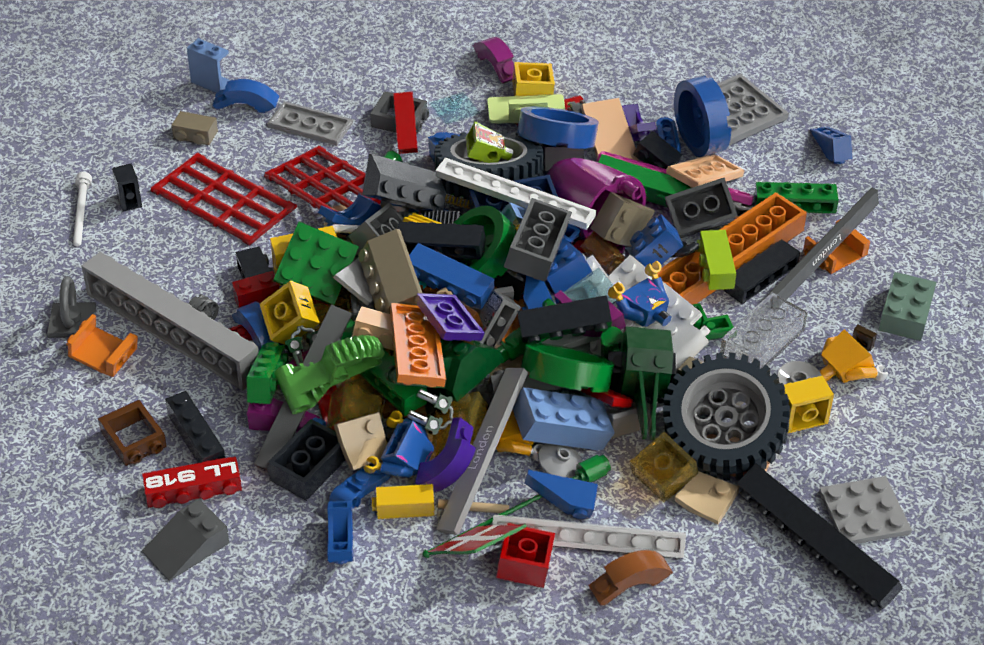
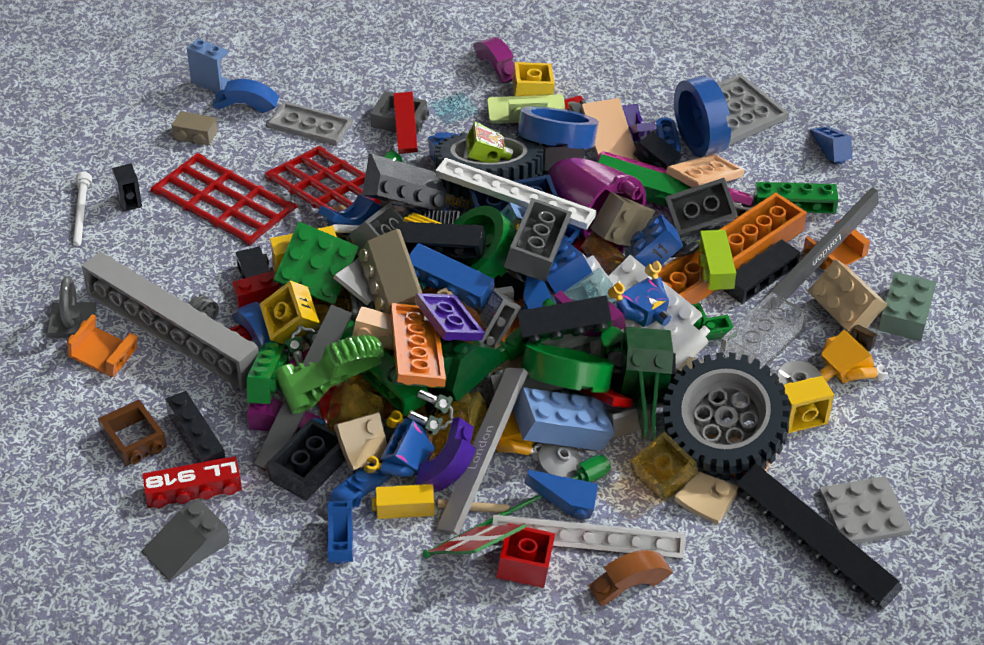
(847, 296): none -> tan brick

